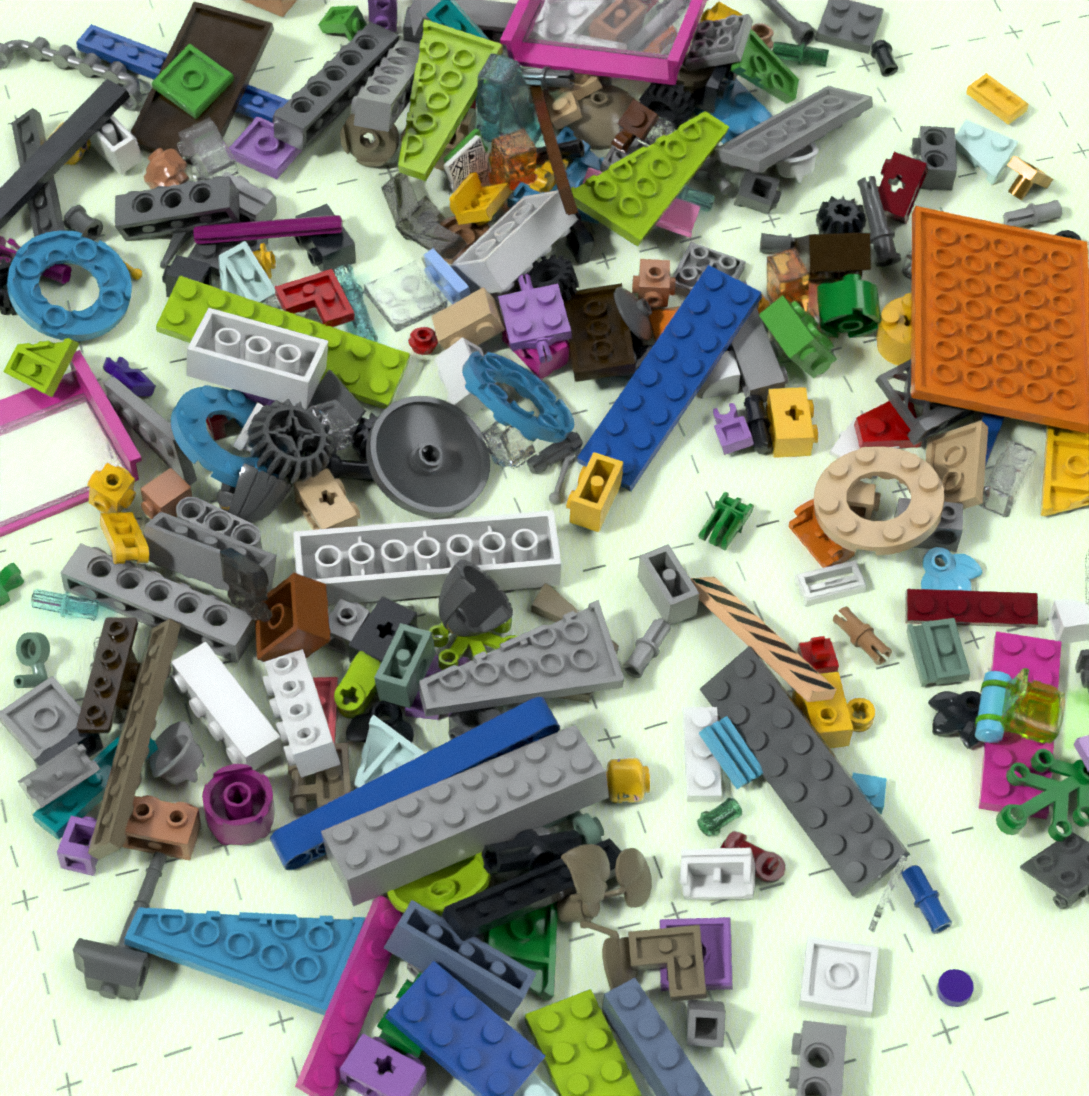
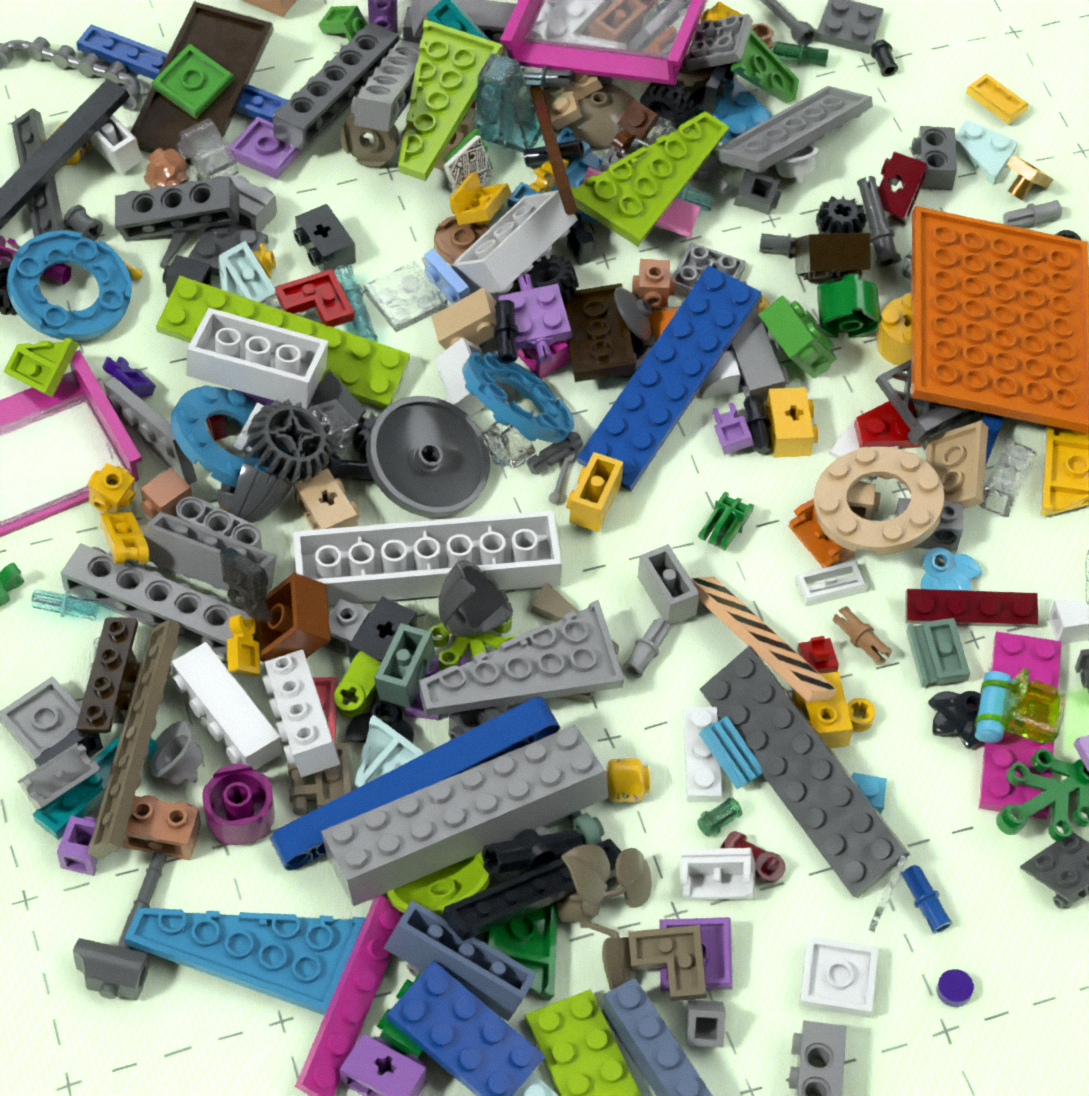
(32, 651): sand green plate -> none
(242, 650): none -> yellow plate
(268, 229): magenta axle -> none
(420, 219): clear smoke plate -> none
(423, 340): red plate -> none
(506, 331): none -> black pin
(513, 159): clear orange brick -> none
(787, 277): clear orange brick -> none

